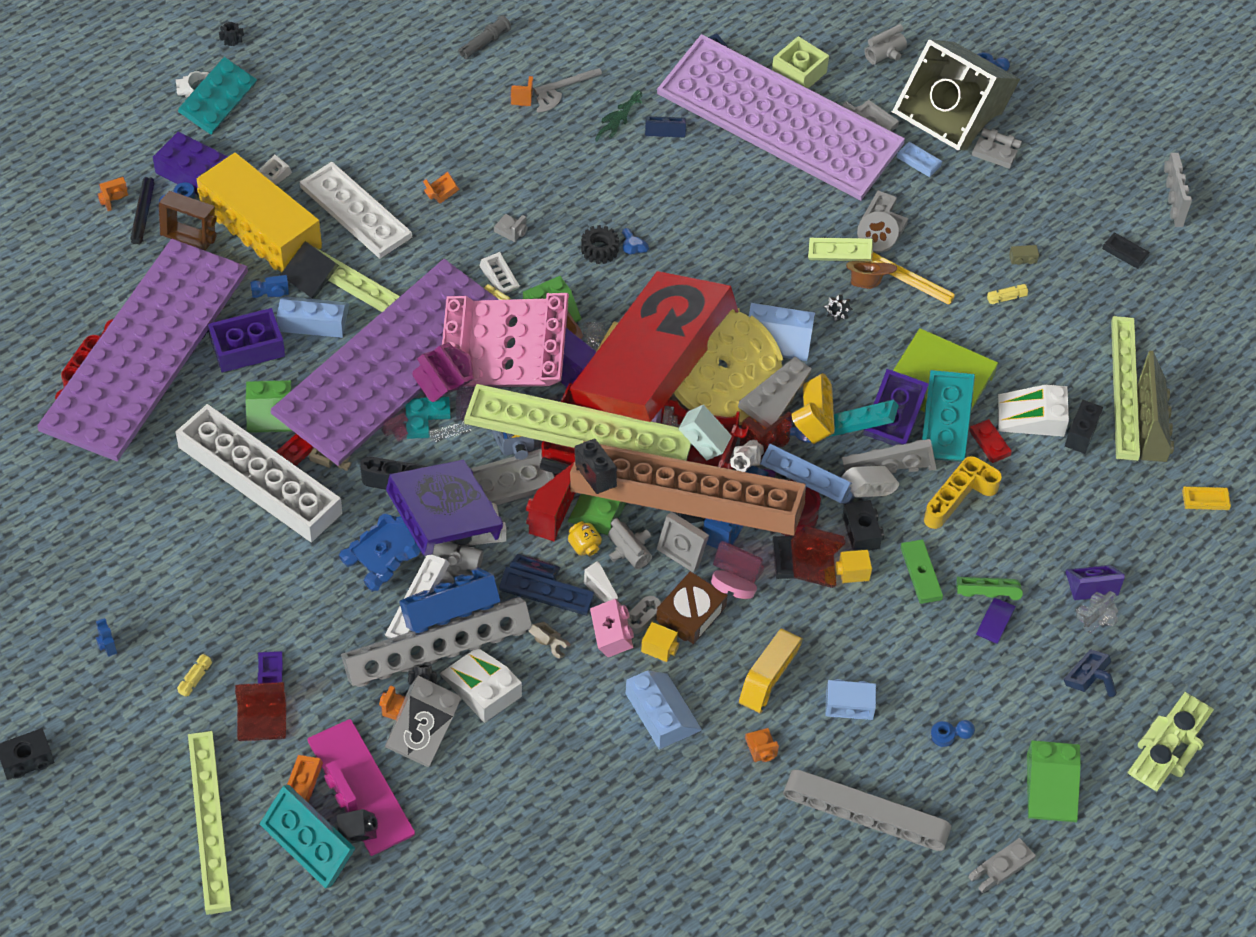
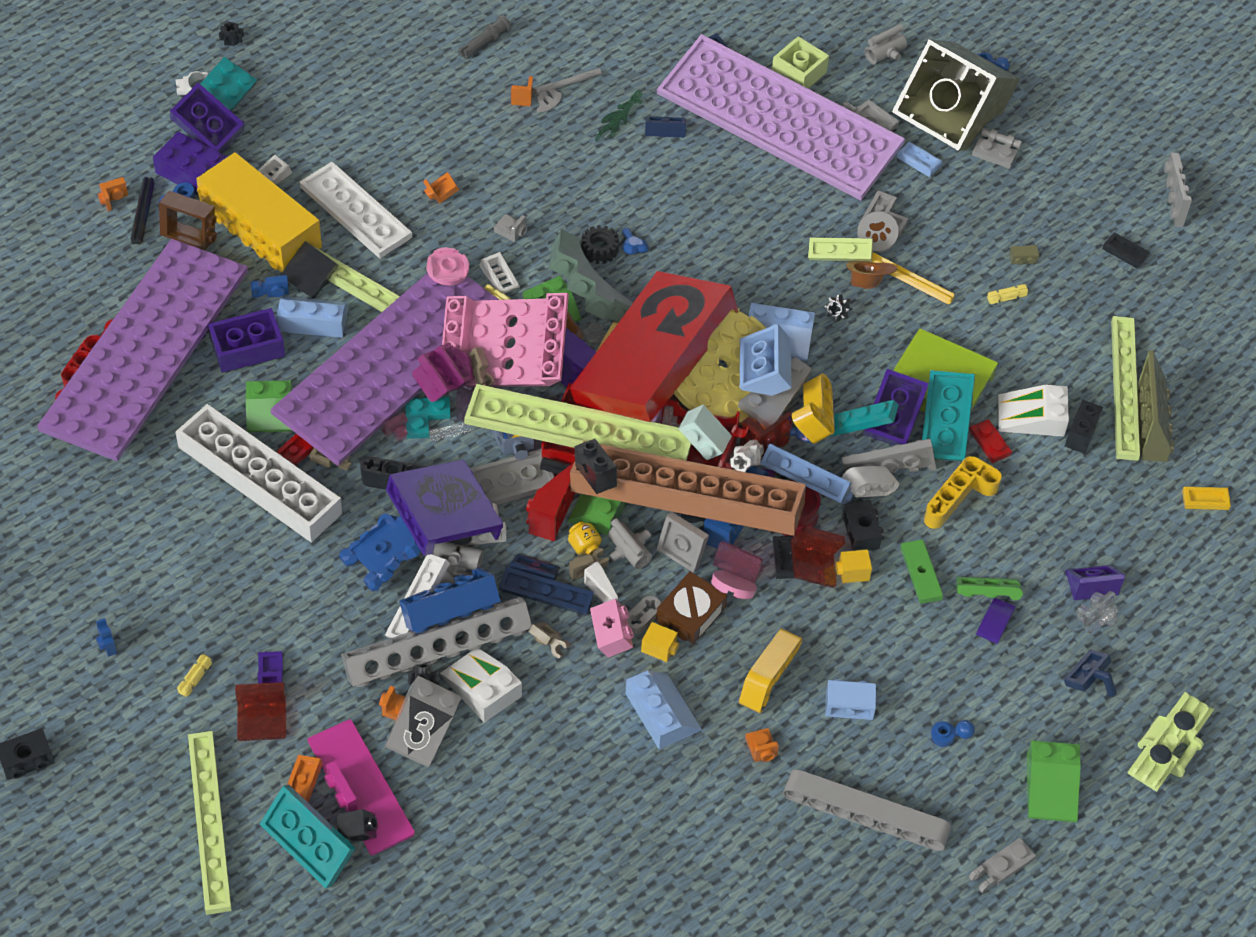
(206, 119): none -> dark purple brick
(447, 266): none -> bright pink tile
(479, 367): none -> dark tan plate
(579, 564): none -> dark tan plate
(583, 280): none -> sand green arch
(766, 361): none -> light blue slope

